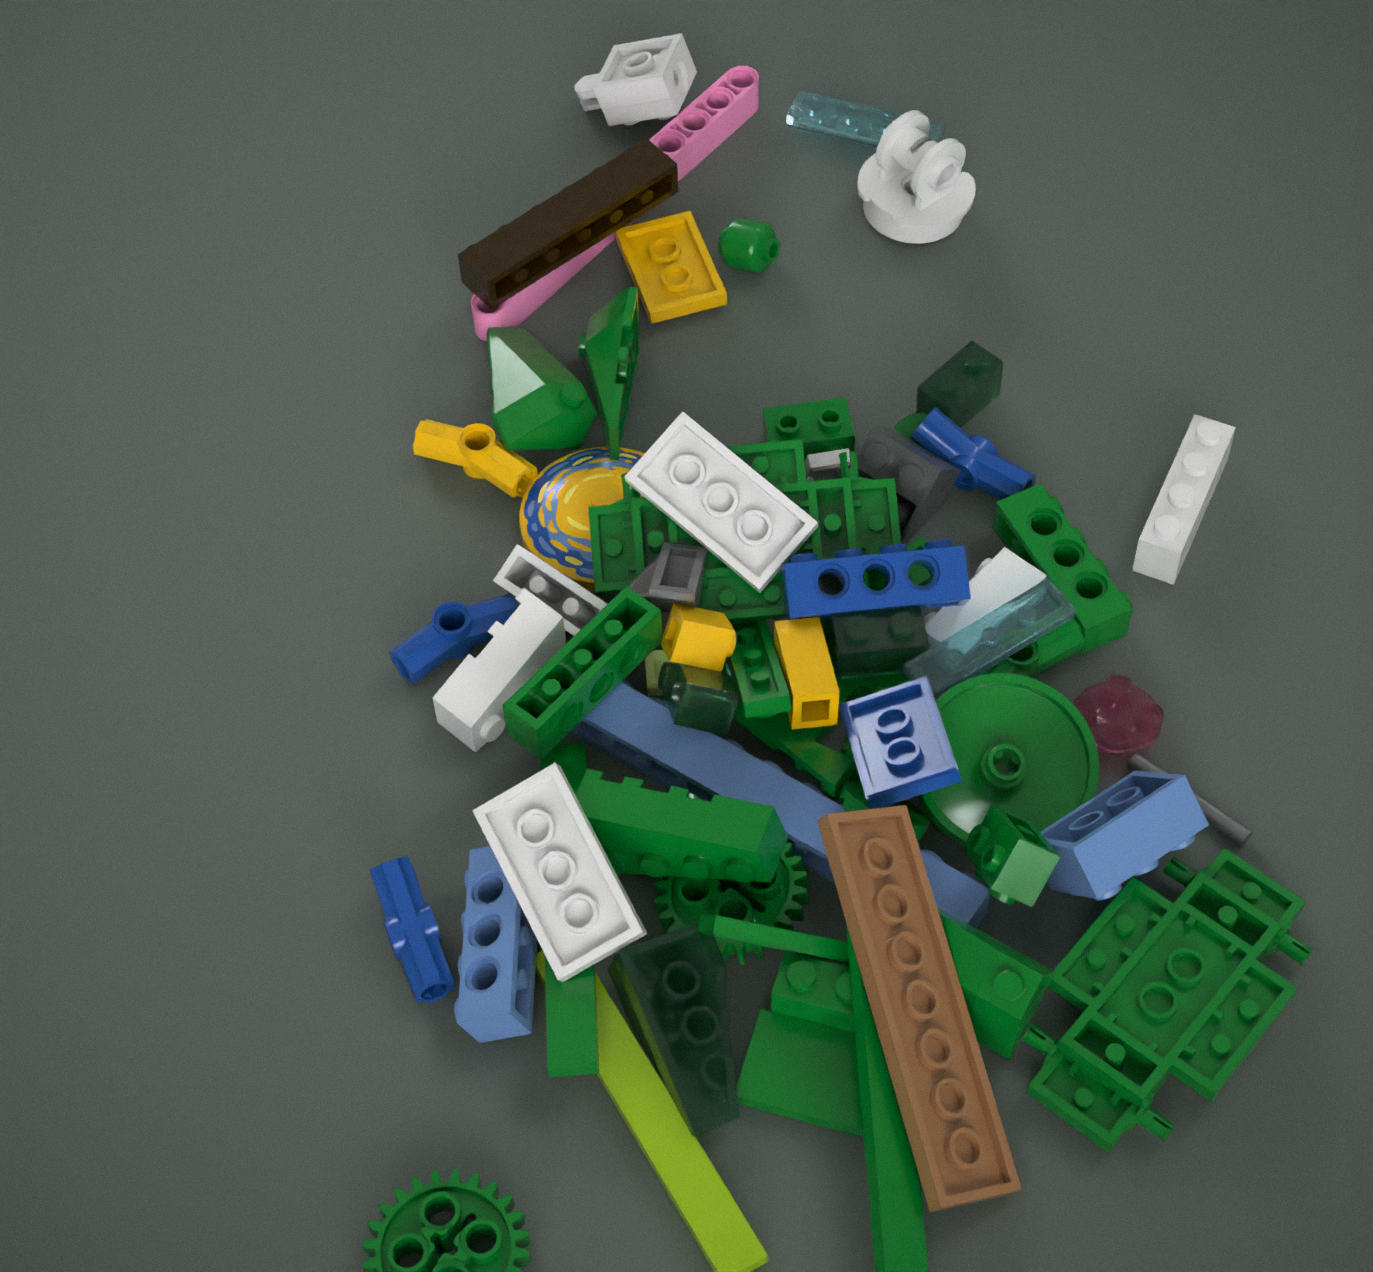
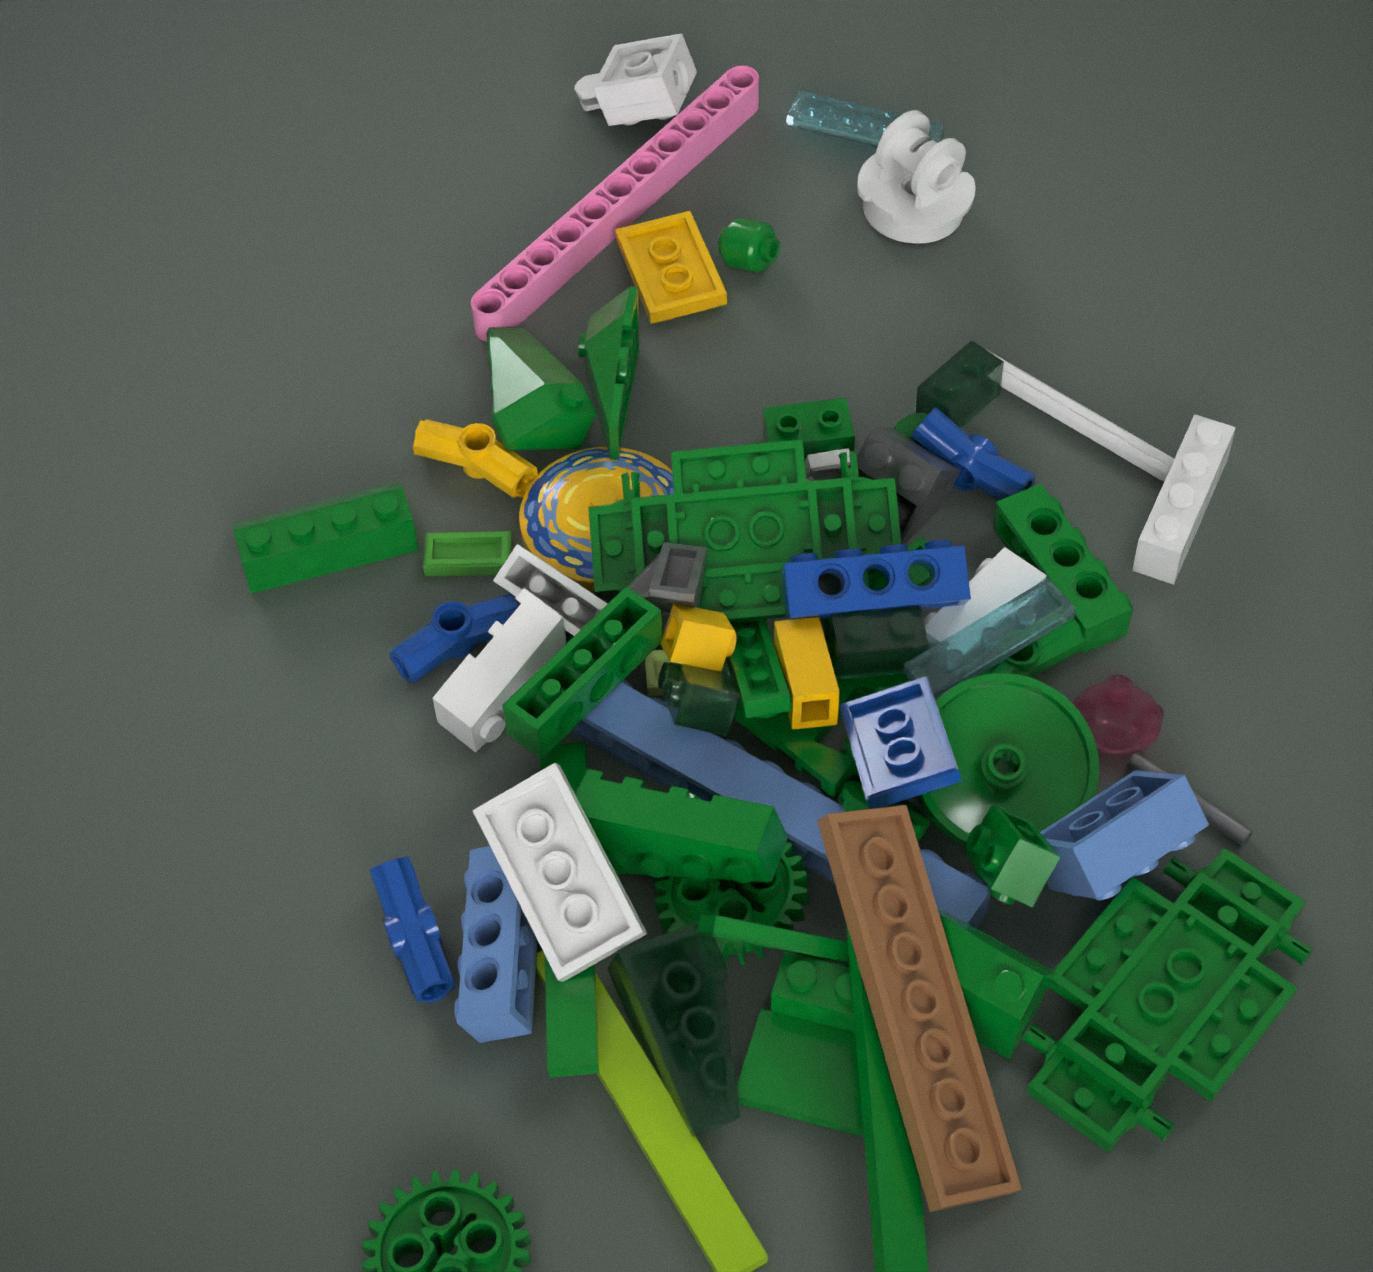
(325, 537): none -> green slope
(466, 553): none -> bright green tile
(568, 223): dark brown brick -> none
(721, 502): white plate -> none
(1085, 421): none -> white axle

